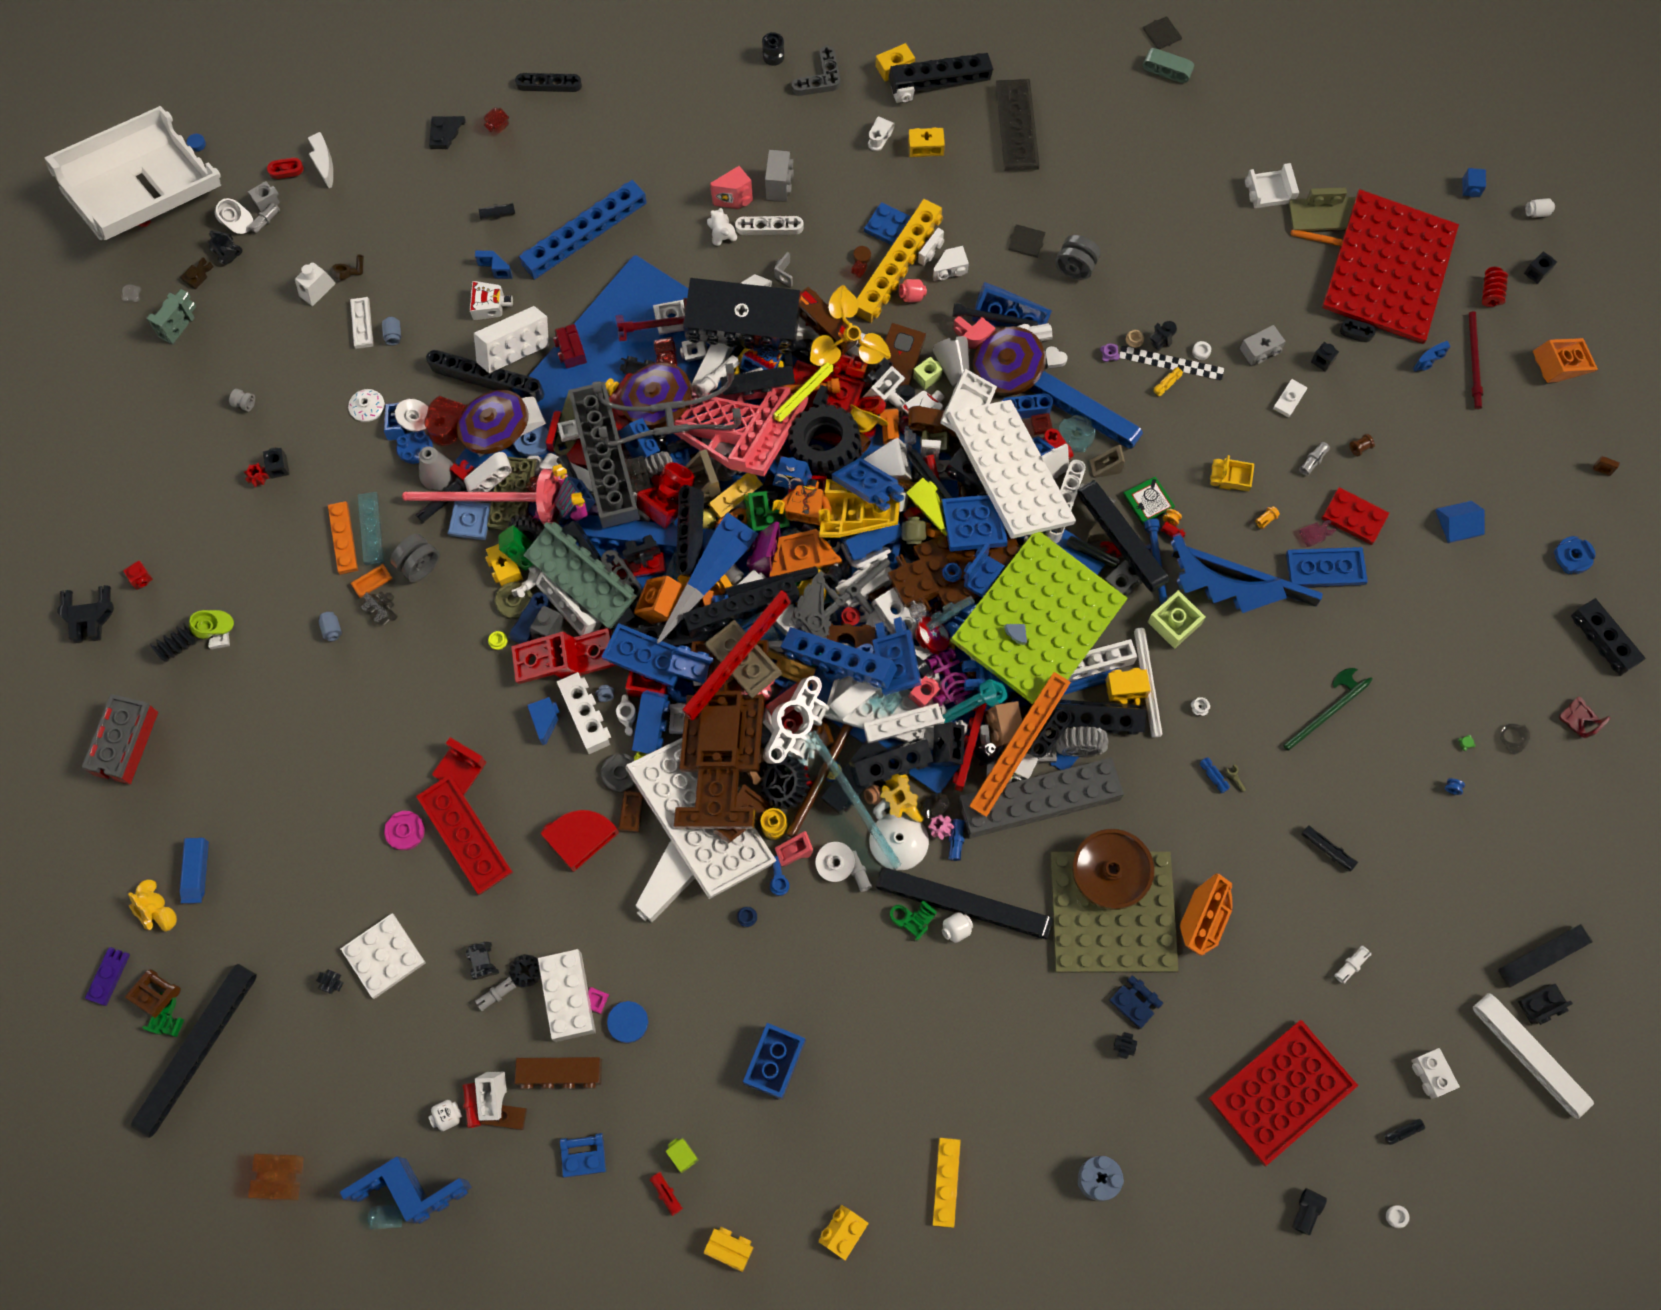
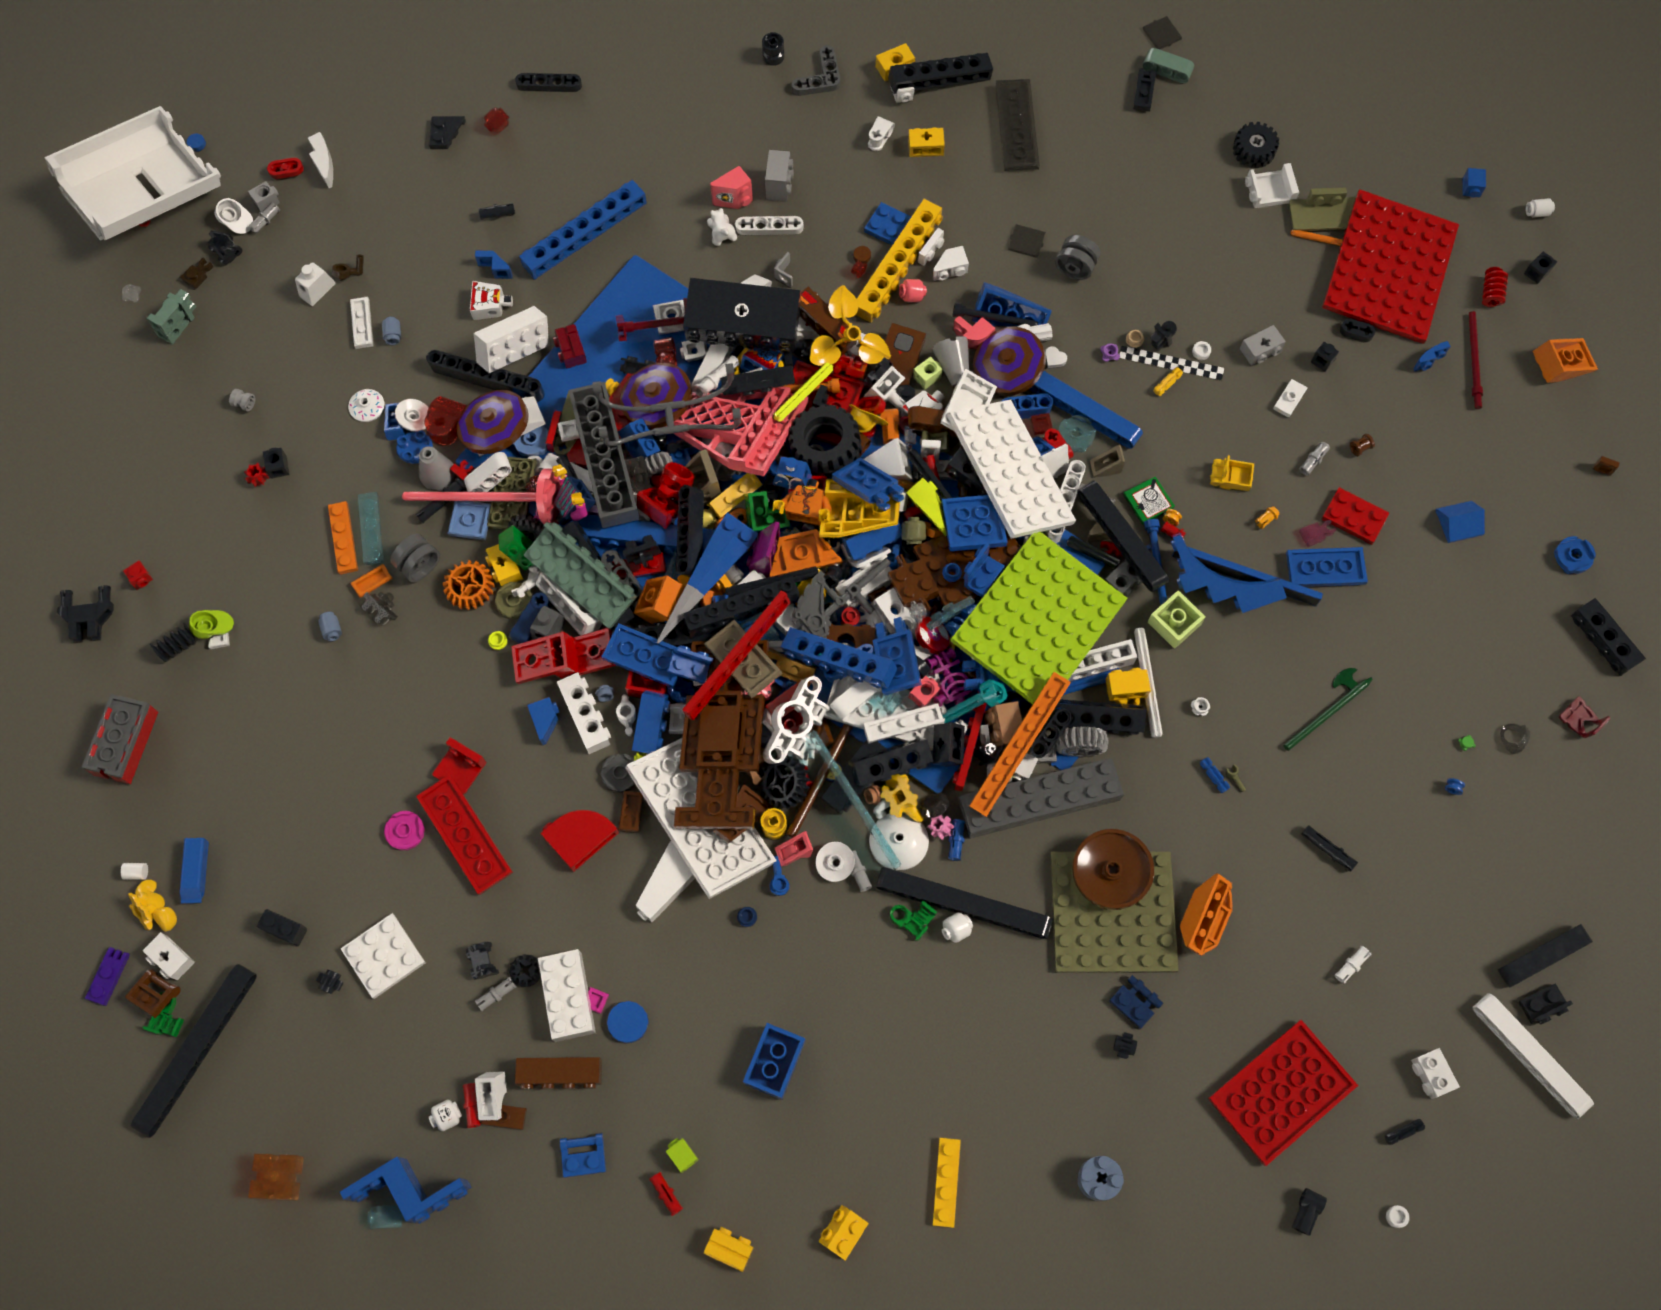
(134, 871): none -> white piece
(178, 960): none -> white brick
(282, 927): none -> black brick
(470, 571): none -> orange gear
(1016, 632): sand blue tile -> none
(1144, 90): none -> black plate
(1252, 153): none -> black bush

